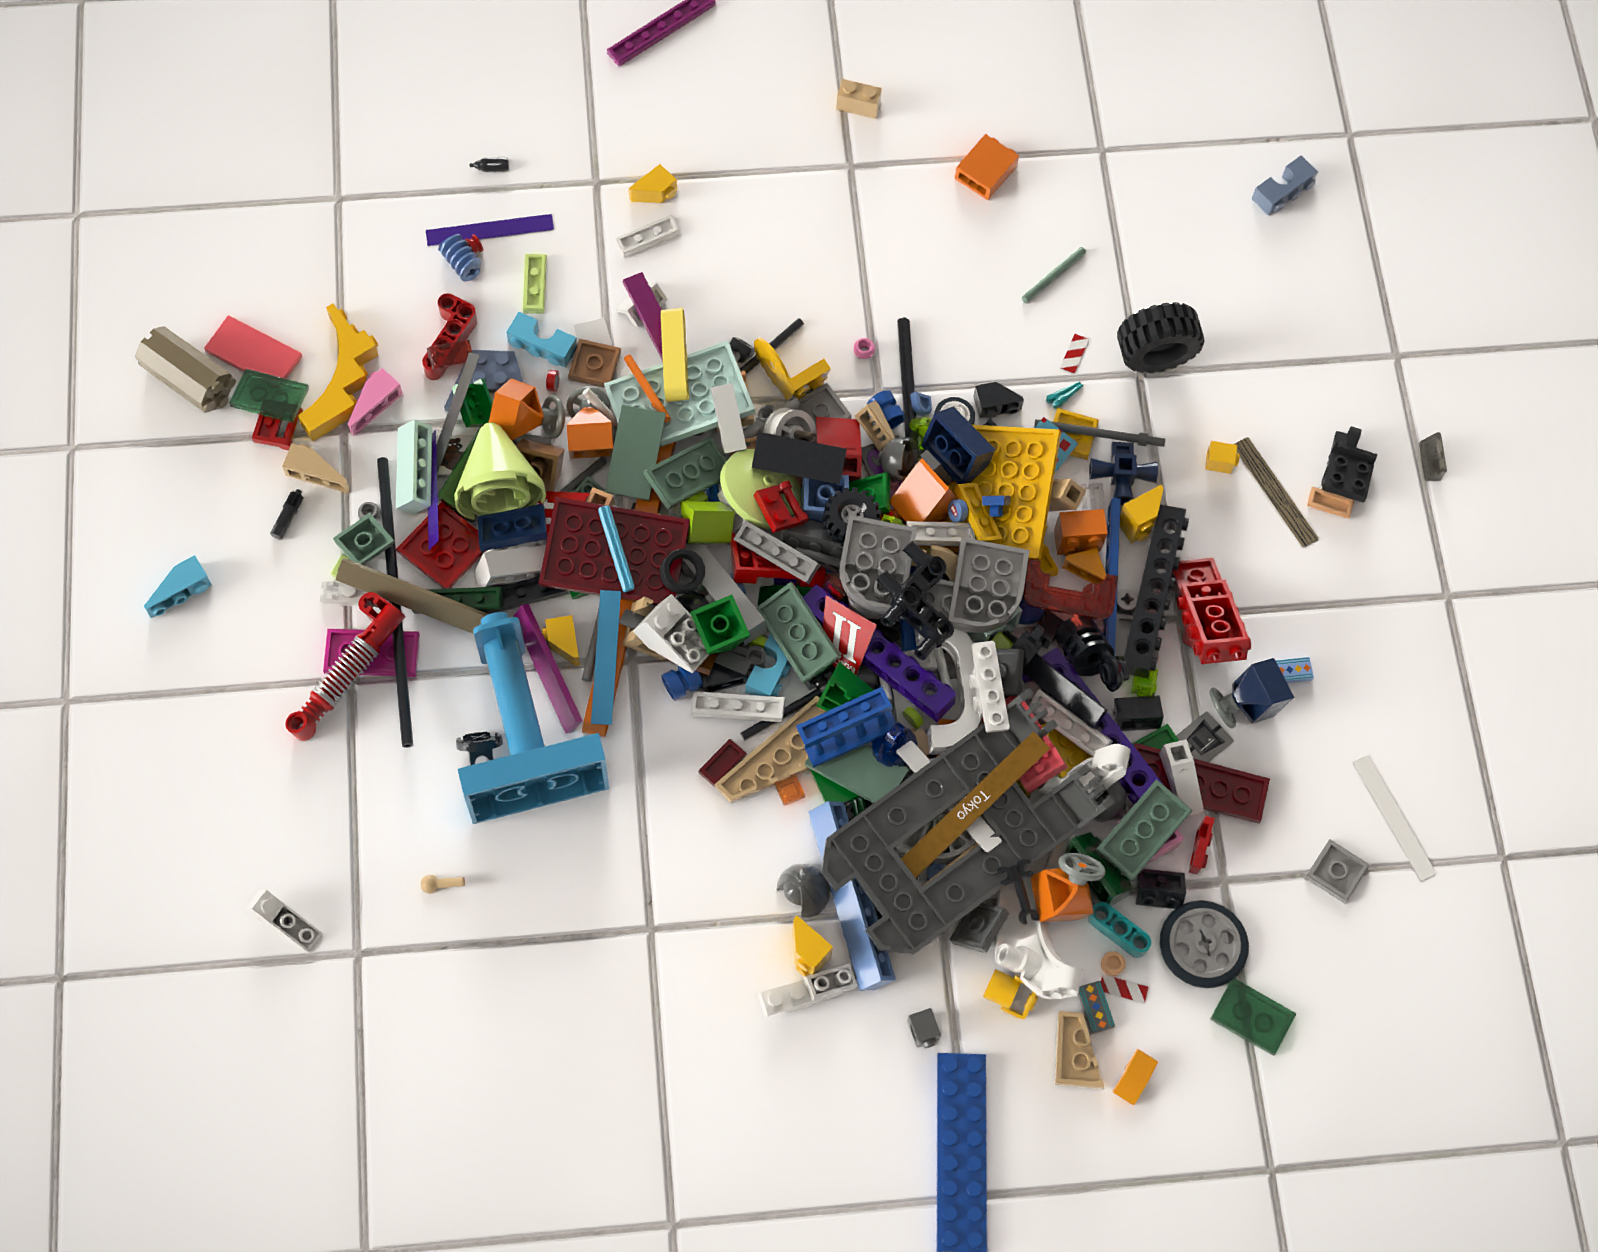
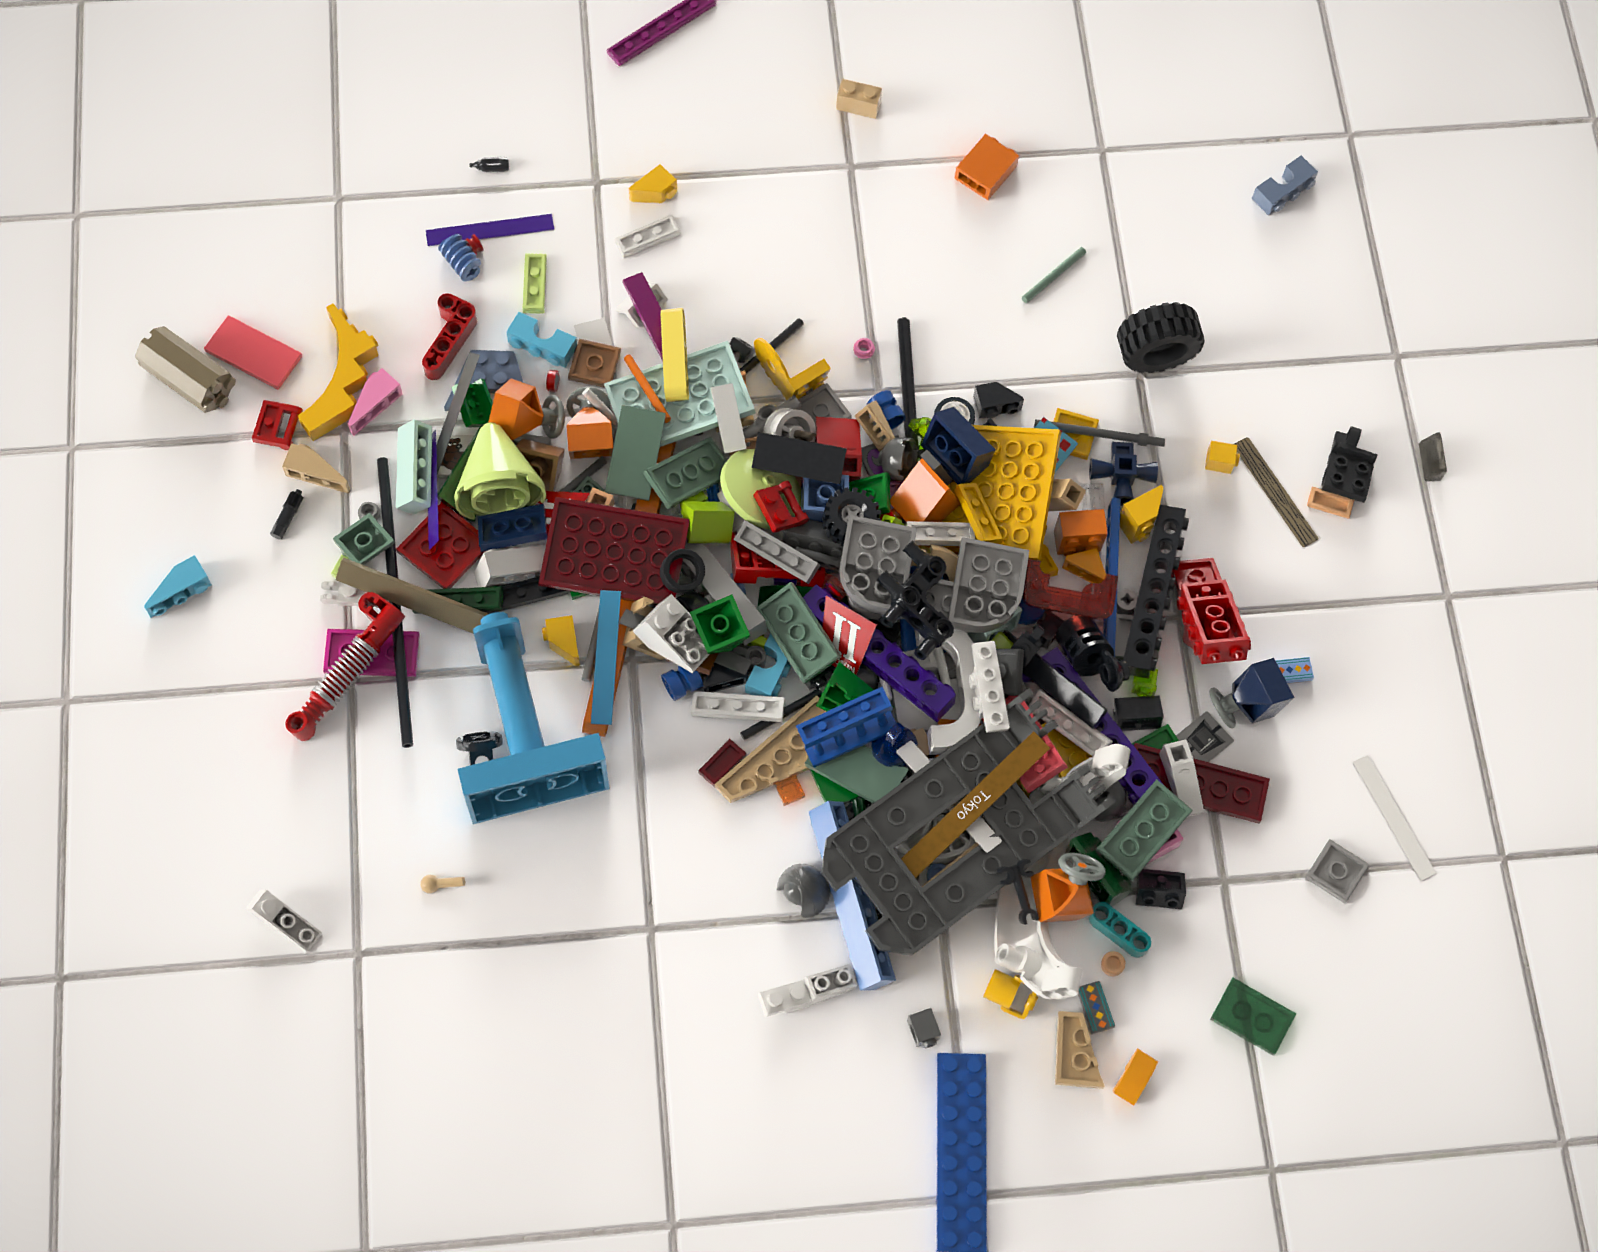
(269, 395): clear green tile -> none
(449, 354): clear red tile -> none
(548, 670): magenta tile -> none
(616, 548): medium azure axle -> none
(809, 948): yellow slope -> none
(913, 717): lime tile -> none
(921, 403): medium blue tile -> none
(958, 510): medium blue tile -> none
(979, 927): dark grey tile -> none
(996, 503): blue tile -> none
(1061, 396): teal piece -> none
(1074, 353): sticker -> none
(1124, 988): sticker -> none
(1183, 966): wedge -> none
(1202, 840): red wing -> none

